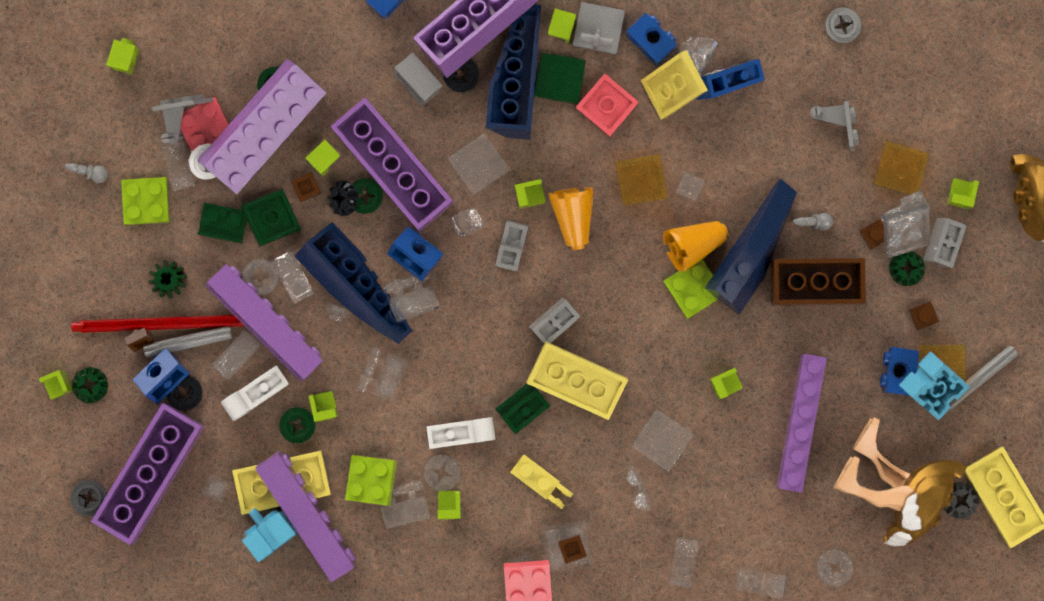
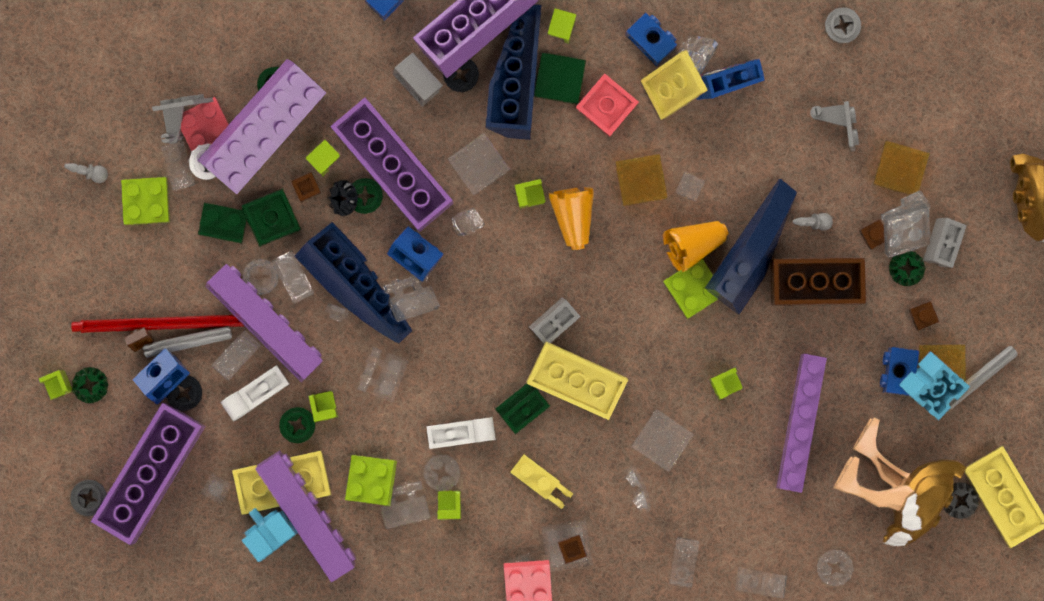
(123, 56): lime brick -> none
(175, 279): dark green gear -> none
(512, 245): light grey slope -> none
(598, 28): light grey plate -> none
(963, 193): lime panel -> none

